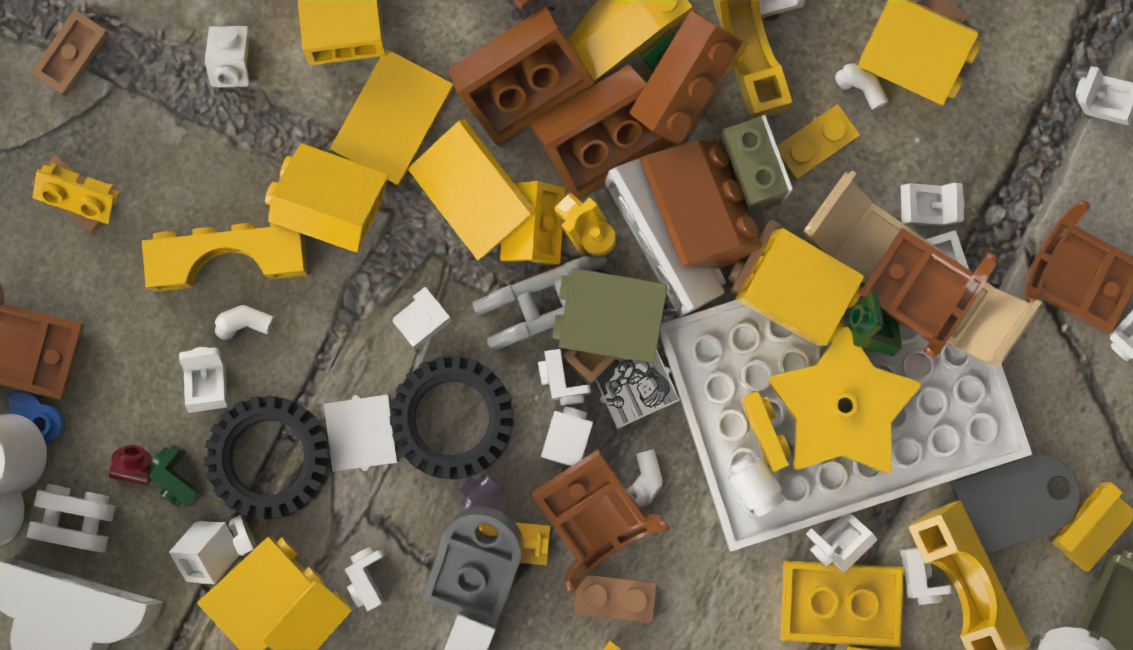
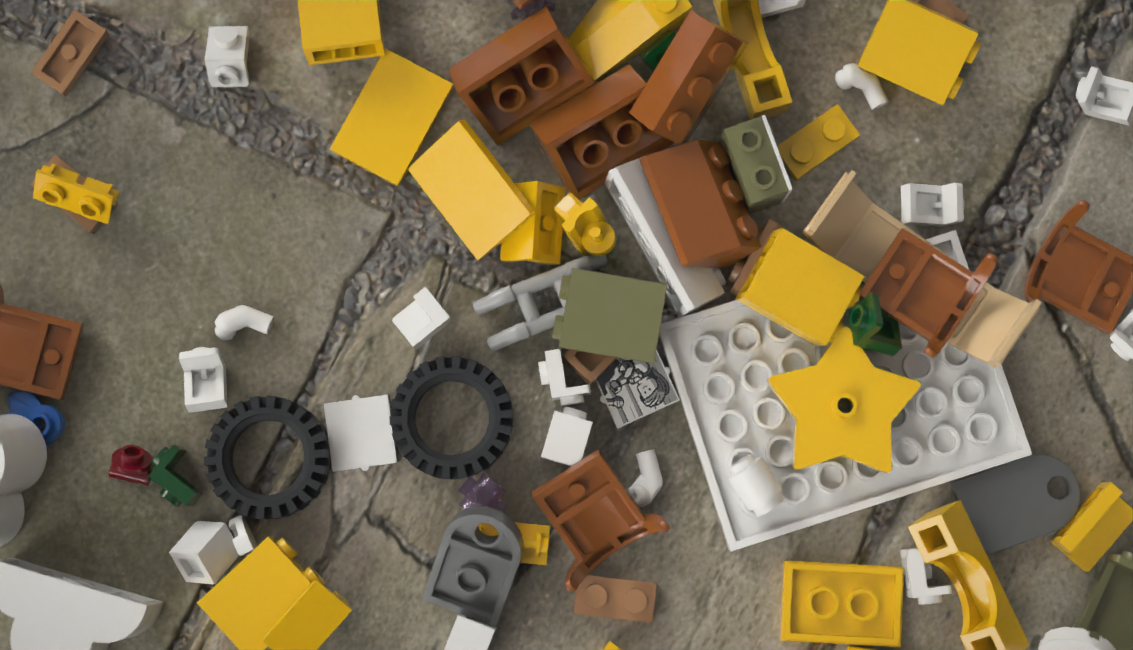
(57, 500): white brick -> none
(176, 261): yellow arch -> none
(326, 197): yellow brick -> none
(363, 588): white bracket -> none
(773, 446): yellow plate -> none
(842, 542): white bracket -> none

